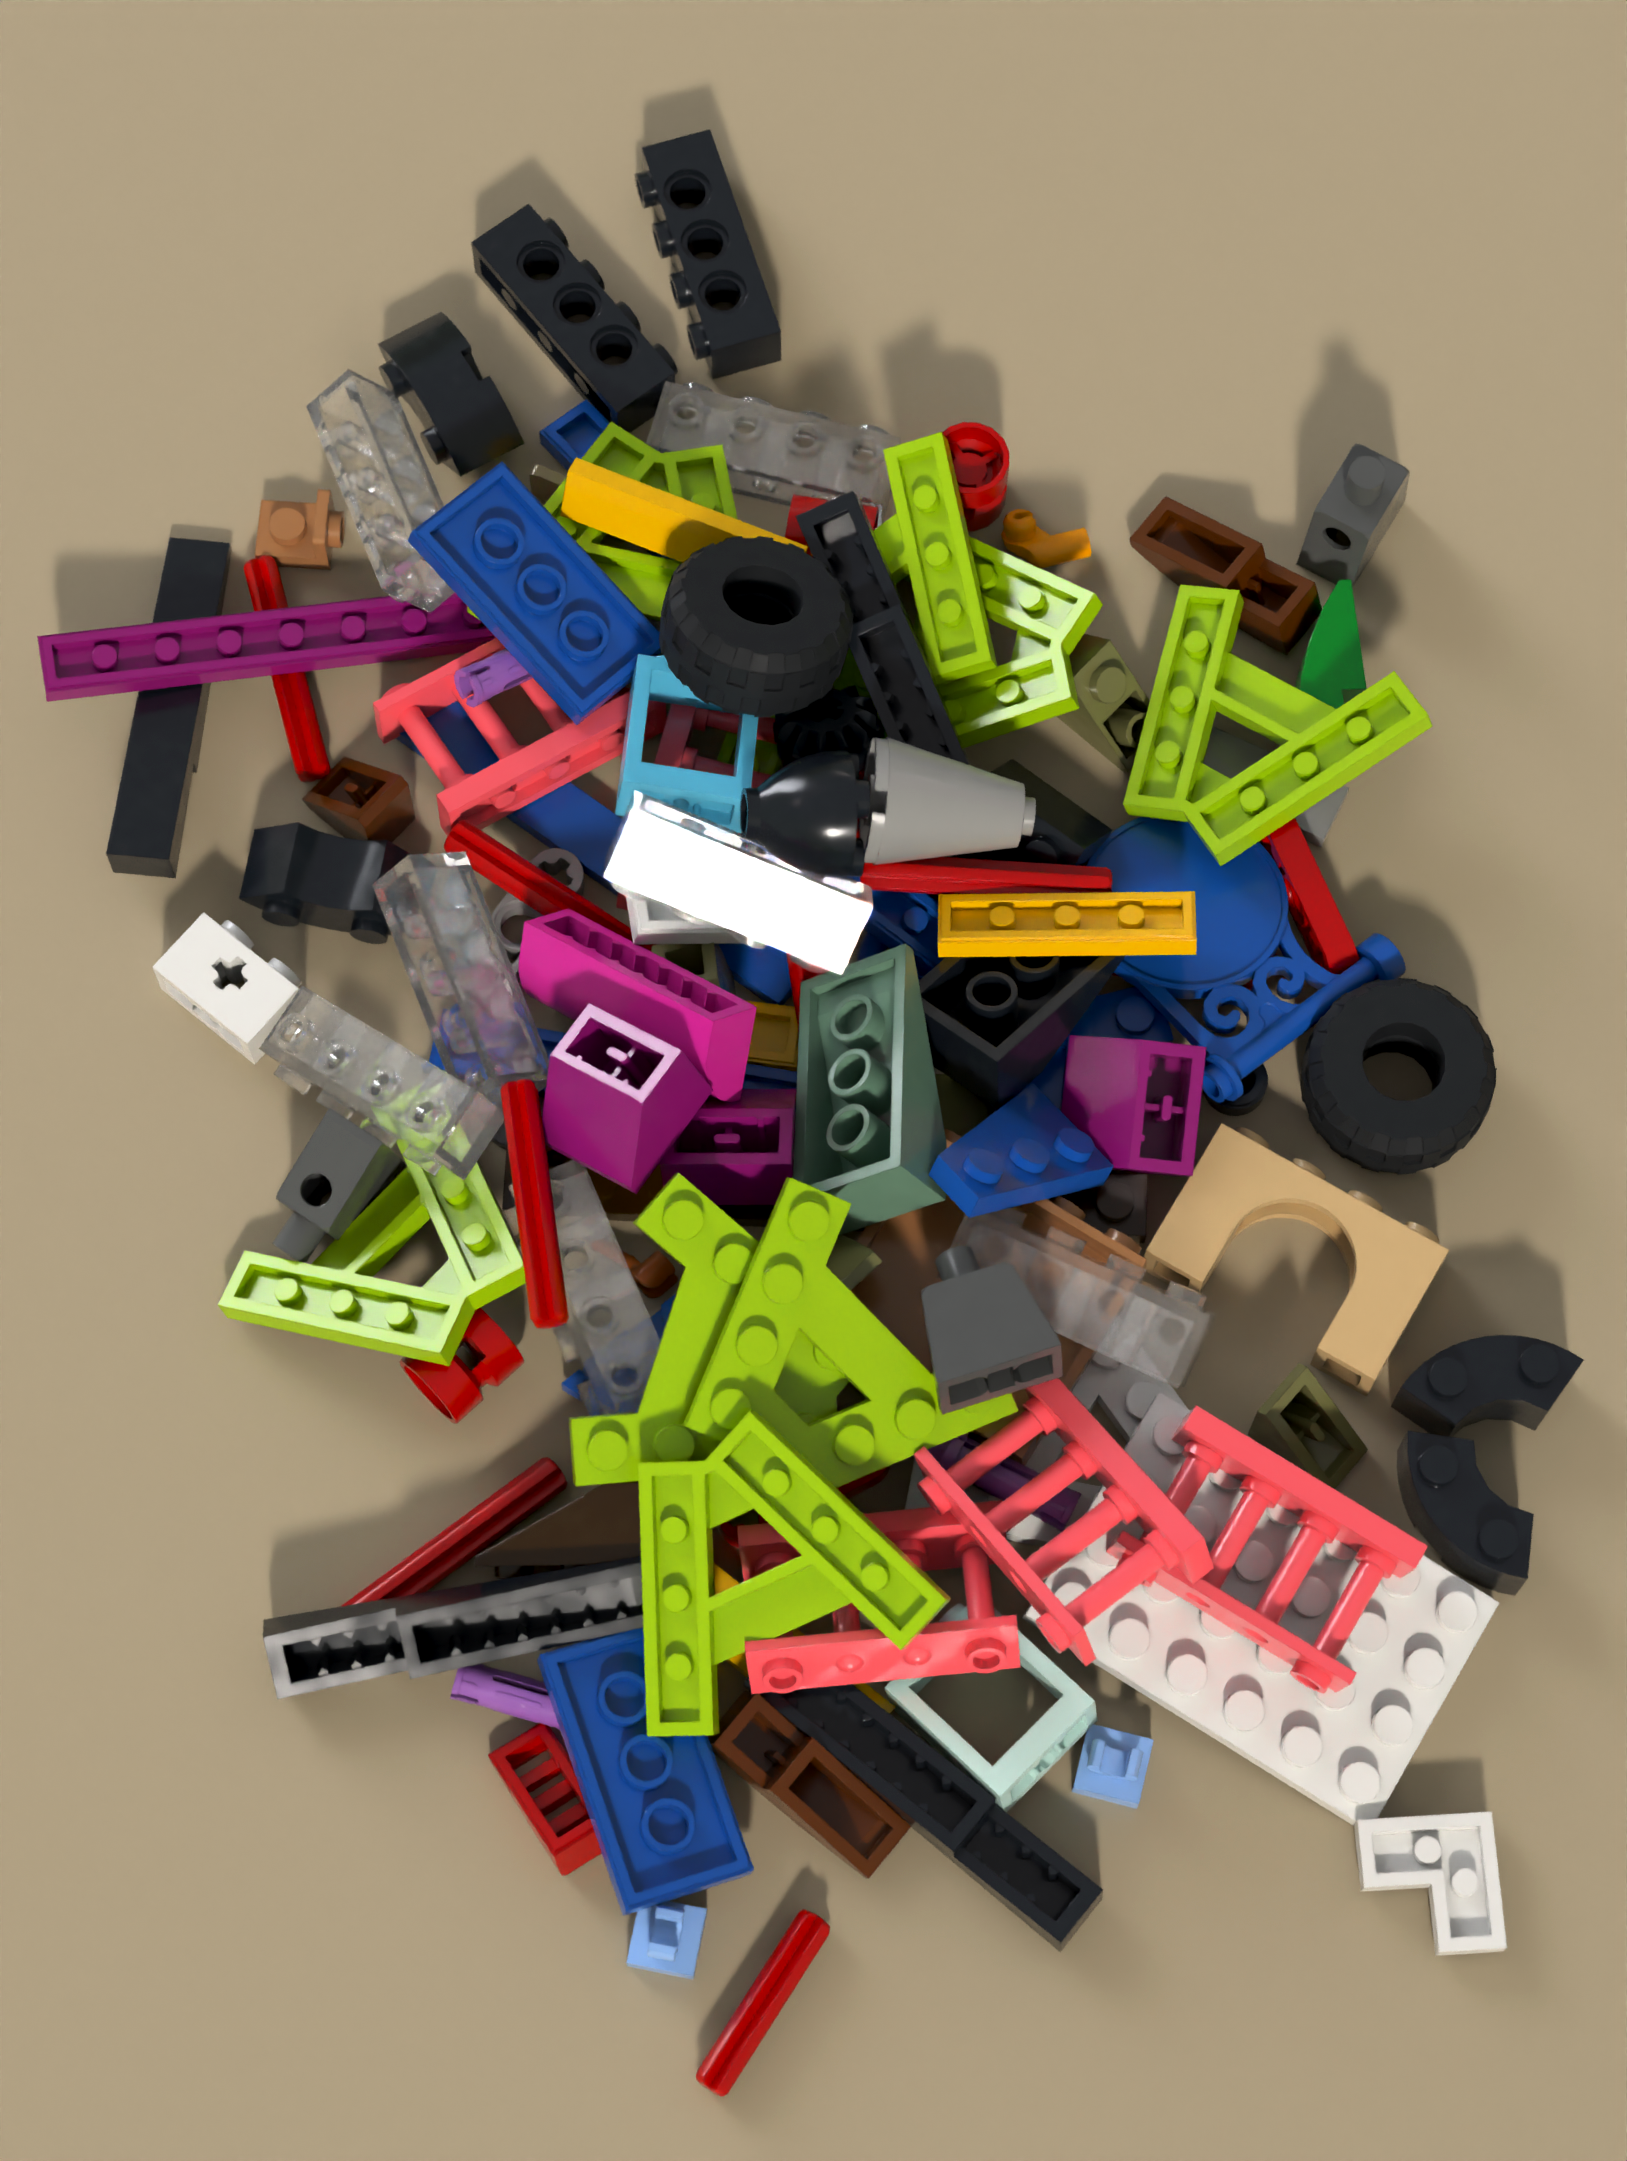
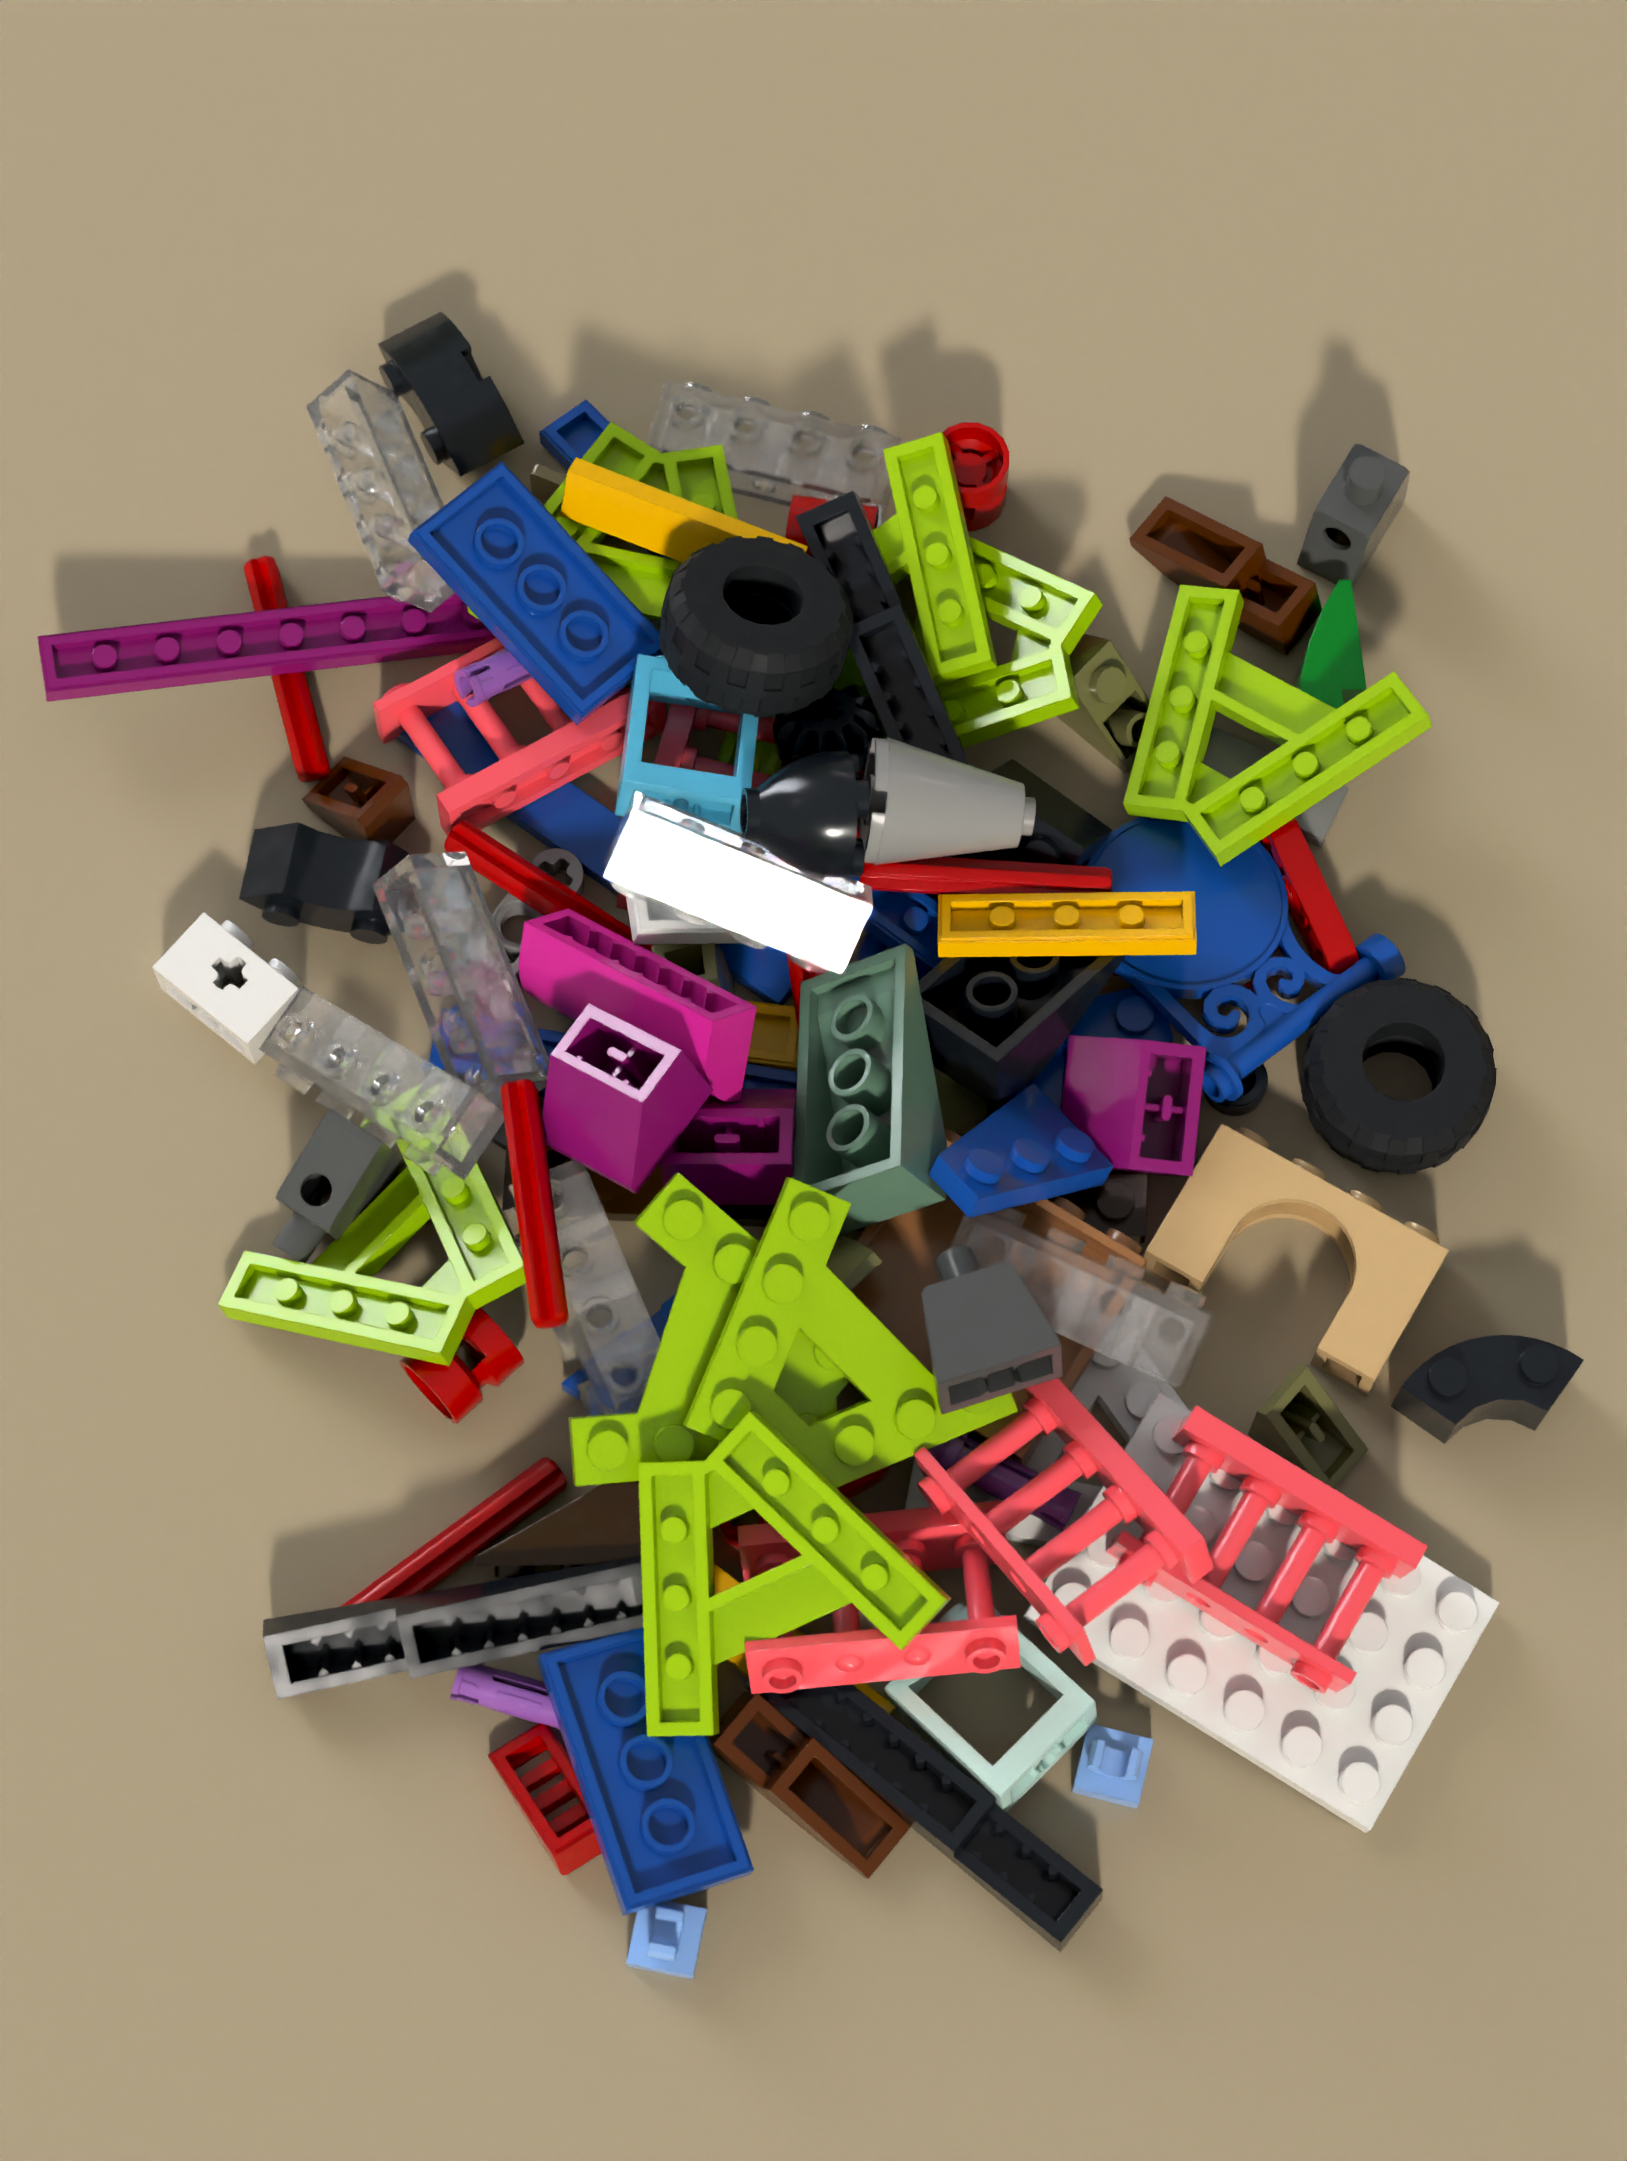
(167, 724): black slope -> none
(300, 532): medium nougat bracket -> none
(528, 246): black brick -> none
(653, 1275): dark orange hand -> none
(693, 172): black brick -> none
(763, 2002): red axle -> none
(1038, 546): light orange arm -> none
(1449, 1857): white plate -> none
(1460, 1514): black brick -> none

